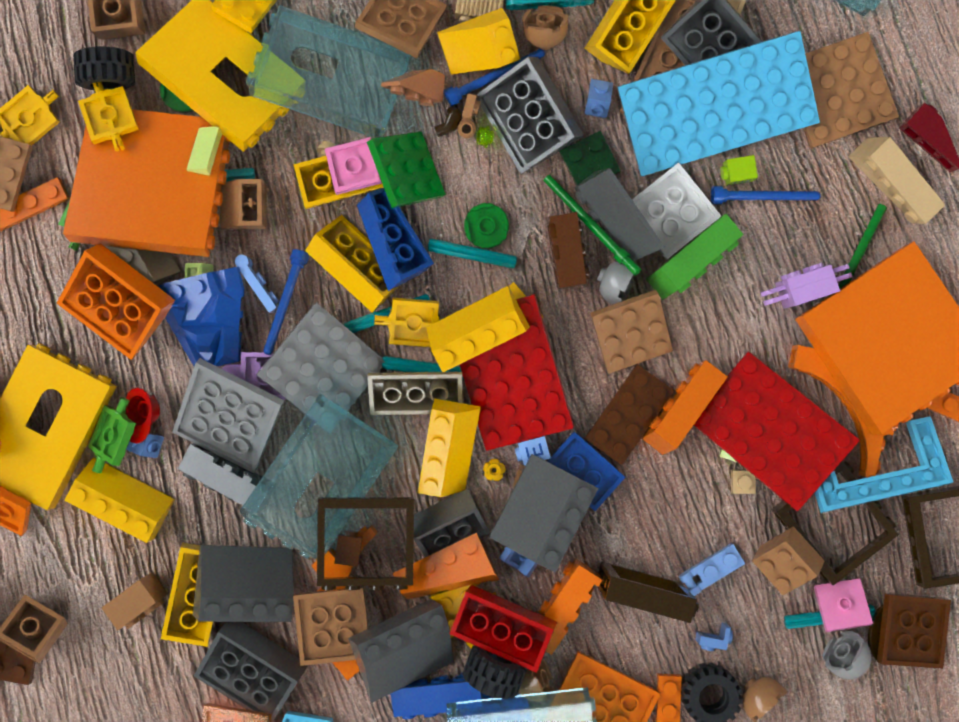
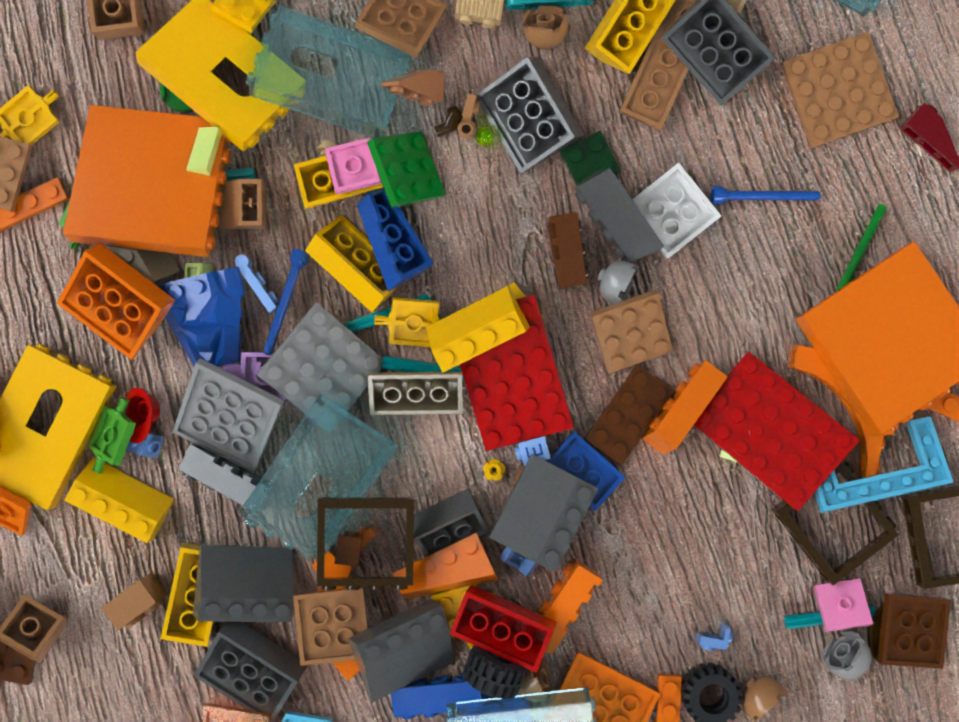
(106, 65): black tyre -> none
(108, 115): yellow plate -> none
(448, 448): yellow slope -> none
(455, 94): blue piece -> none
(472, 253): teal axle -> none
(479, 43): yellow slope -> none
(486, 226): green tile -> none
(599, 98): medium blue bracket -> none
(620, 254): green bar -> none
(647, 592): dark brown window -> none
(695, 256): bright green wedge -> none
(712, 569): light blue plate -> none
(719, 103): medium azure plate -> none
(739, 170): lime brick -> none
(742, 482): tan plate -> none
(788, 561): medium nougat brick -> none
(812, 284): lavender brick -> none
(897, 178): tan wedge -> none

